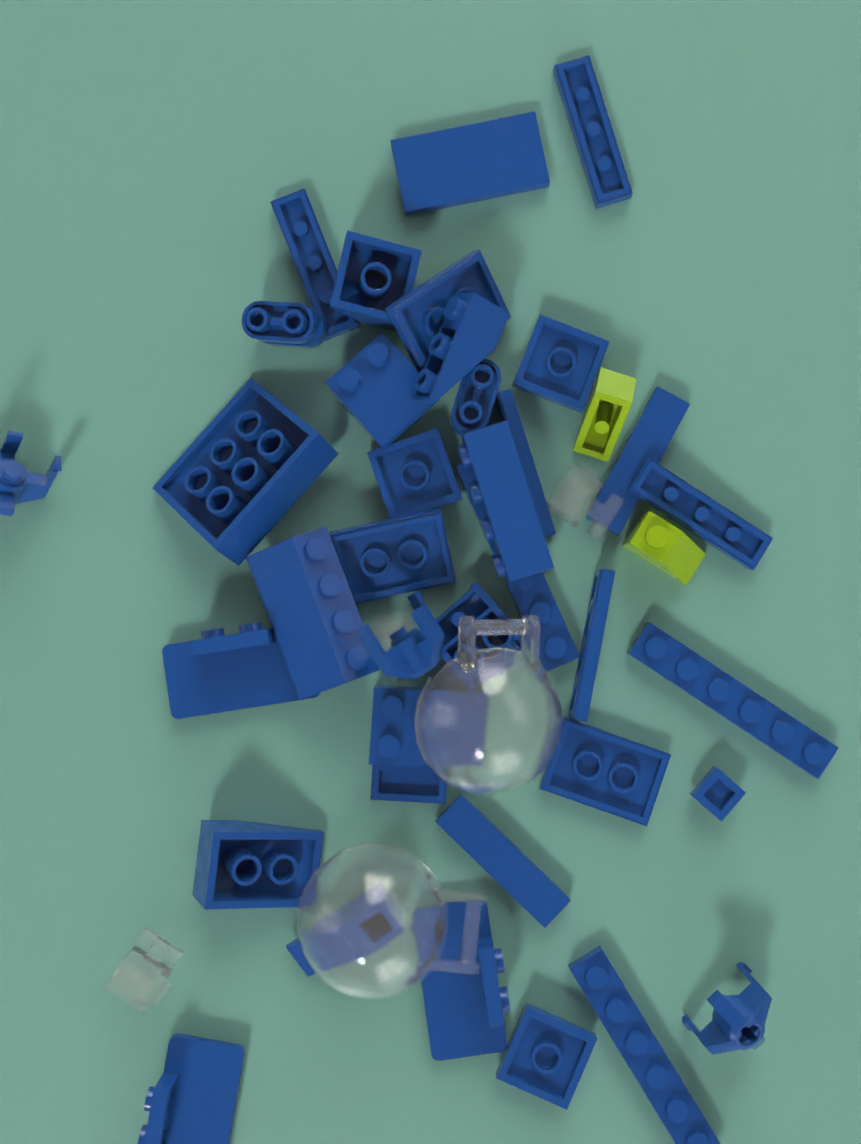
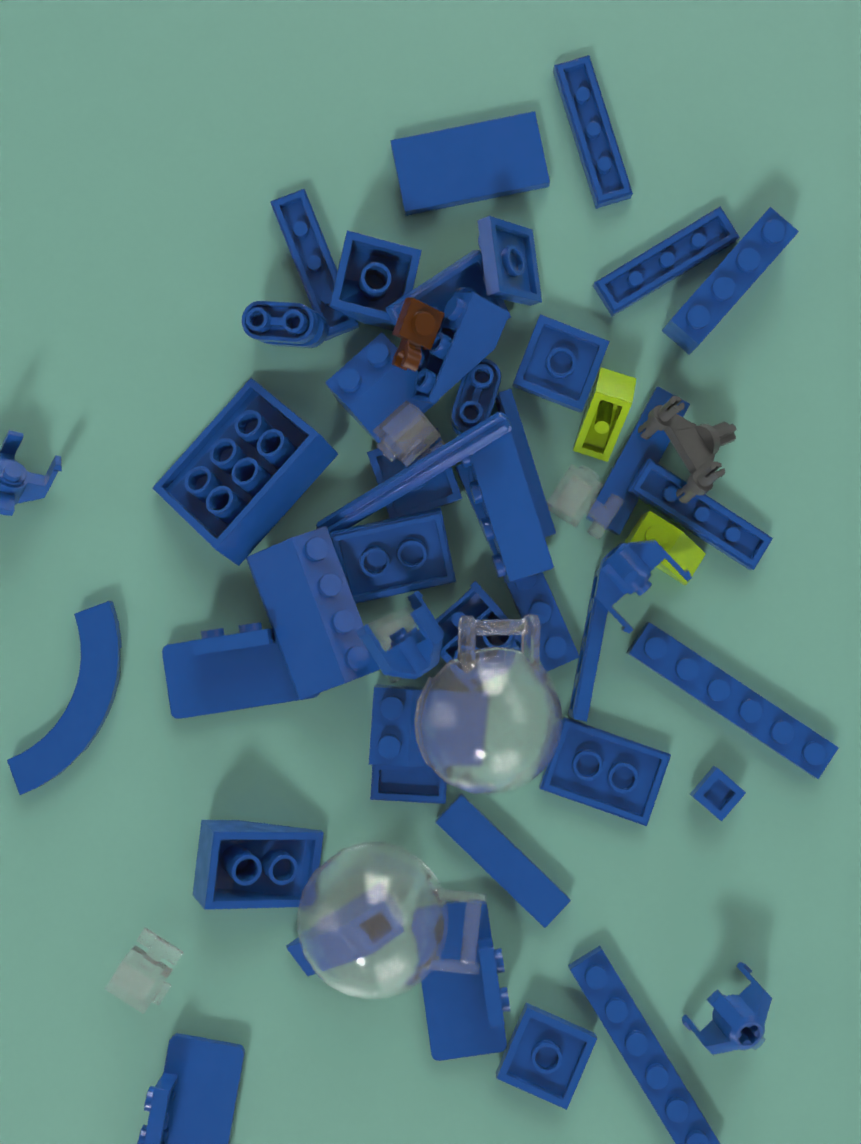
(88, 706): none -> blue tile
(407, 435): none -> clear brick
(417, 329): none -> reddish brown plate
(418, 473): none -> blue axle
(509, 261): none -> blue plate
(628, 571): none -> blue piece
(666, 261): none -> blue tile
(693, 443): none -> dark grey axle
(730, 281): none -> blue brick

